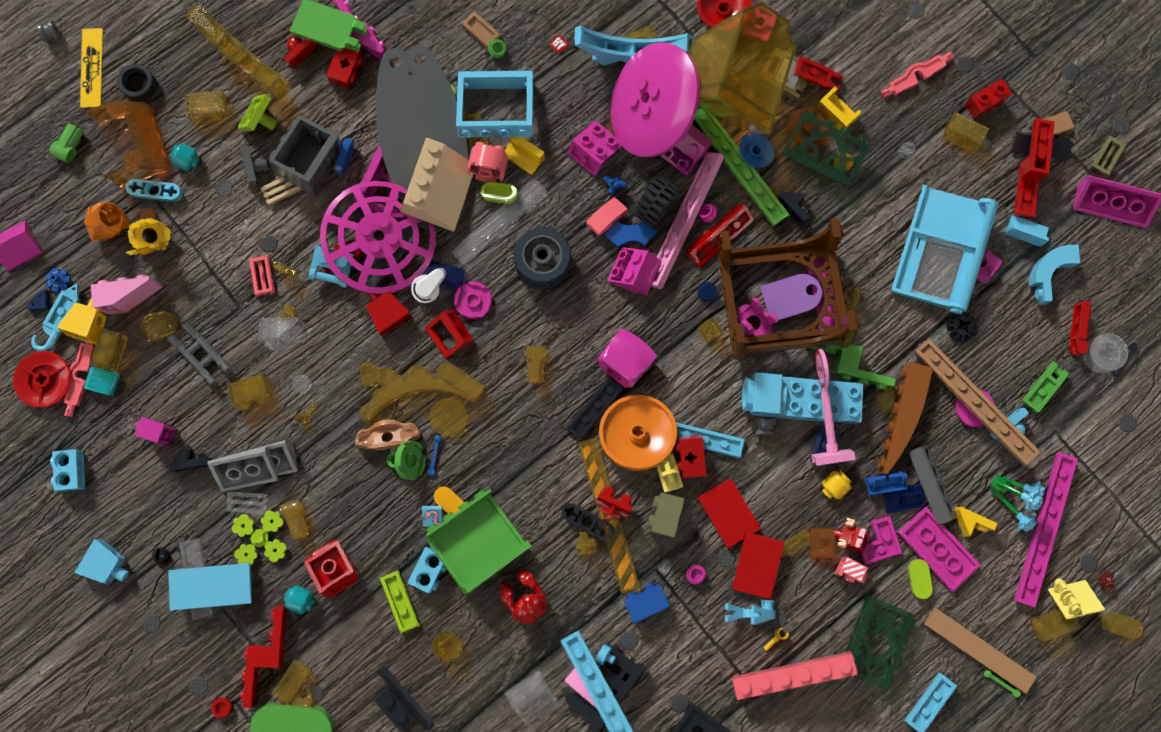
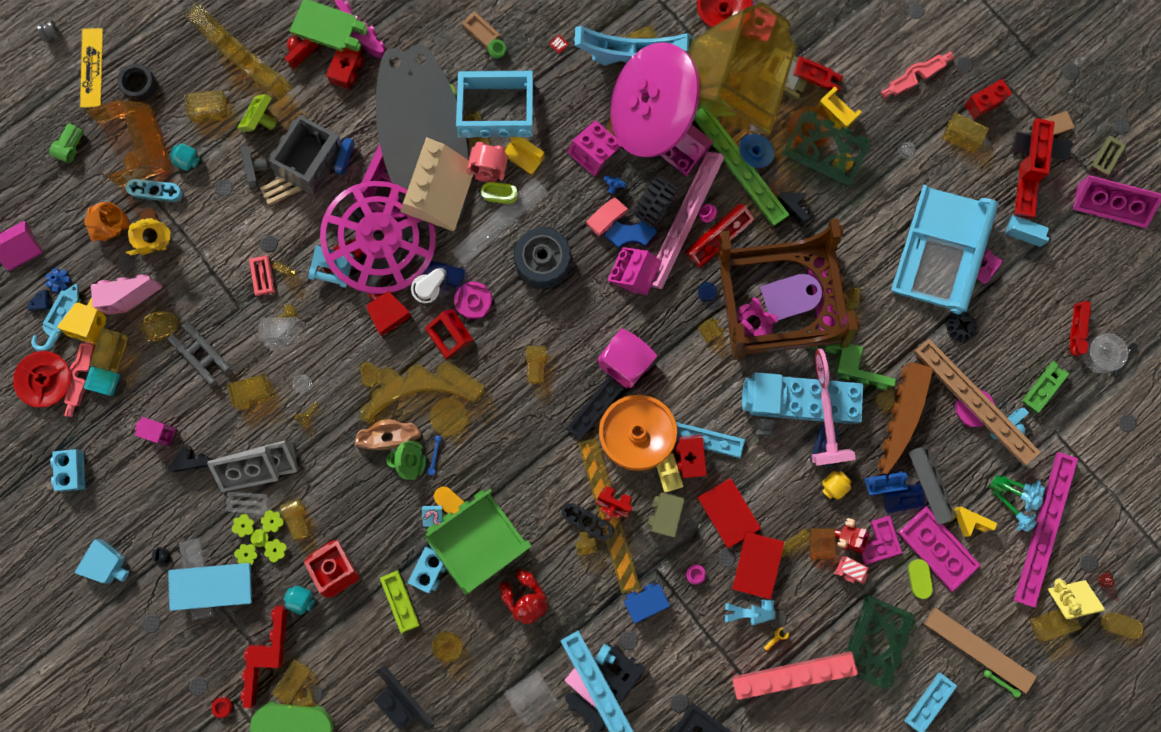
(1041, 273): medium azure arch -> none

